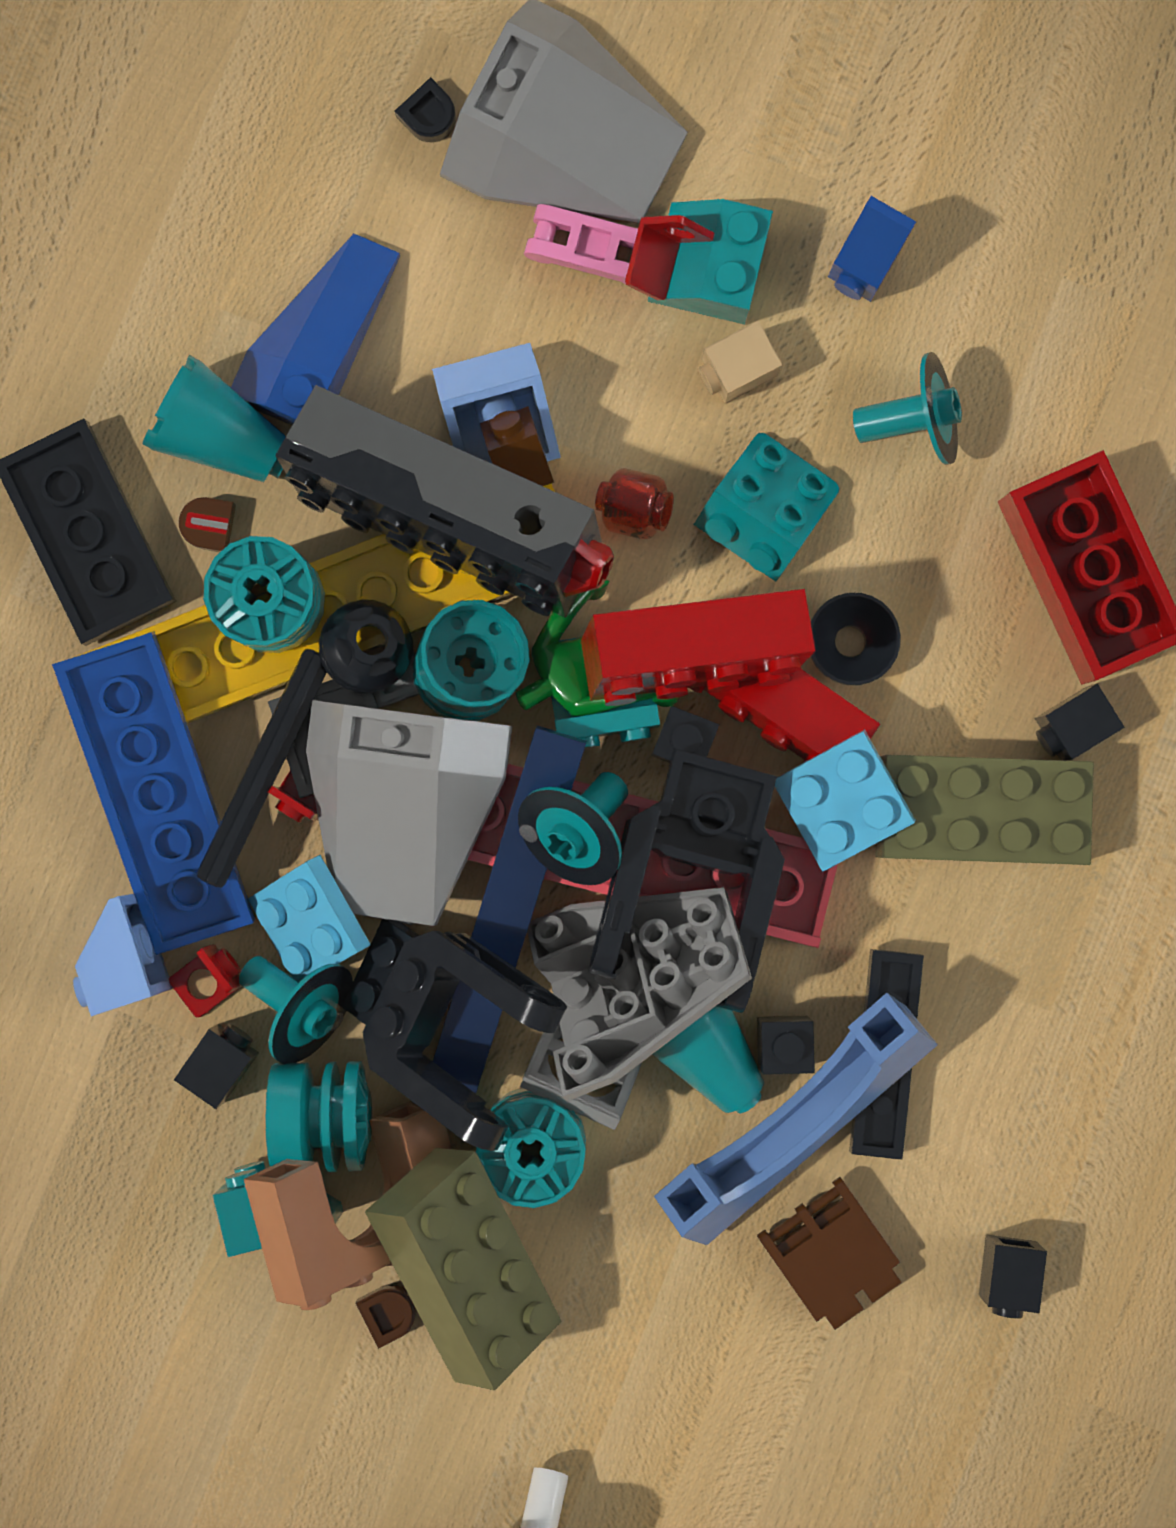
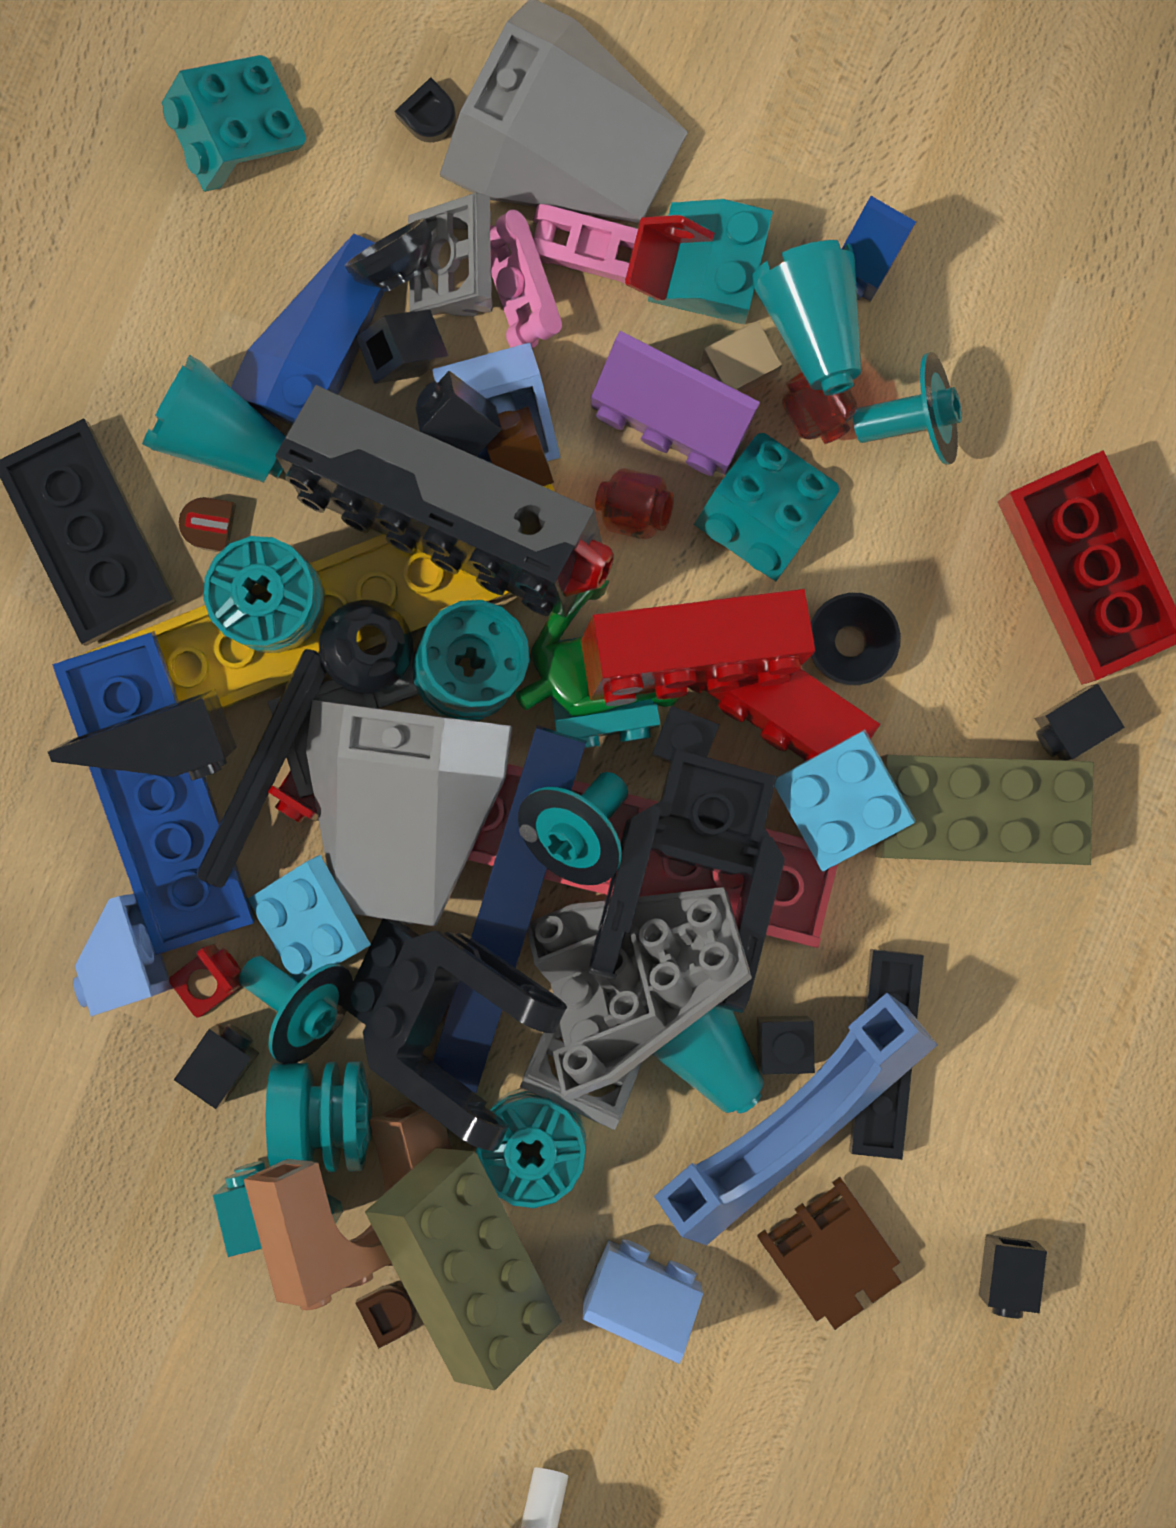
(163, 742): none -> black slope
(230, 117): none -> teal bracket
(393, 258): none -> black piece
(402, 346): none -> black brick
(457, 414): none -> black brick
(474, 295): none -> light grey piece
(522, 282): none -> bright pink plate
(643, 1299): none -> light blue slope
(672, 405): none -> medium lavender slope
(816, 311): none -> teal cone
(818, 414): none -> clear red head

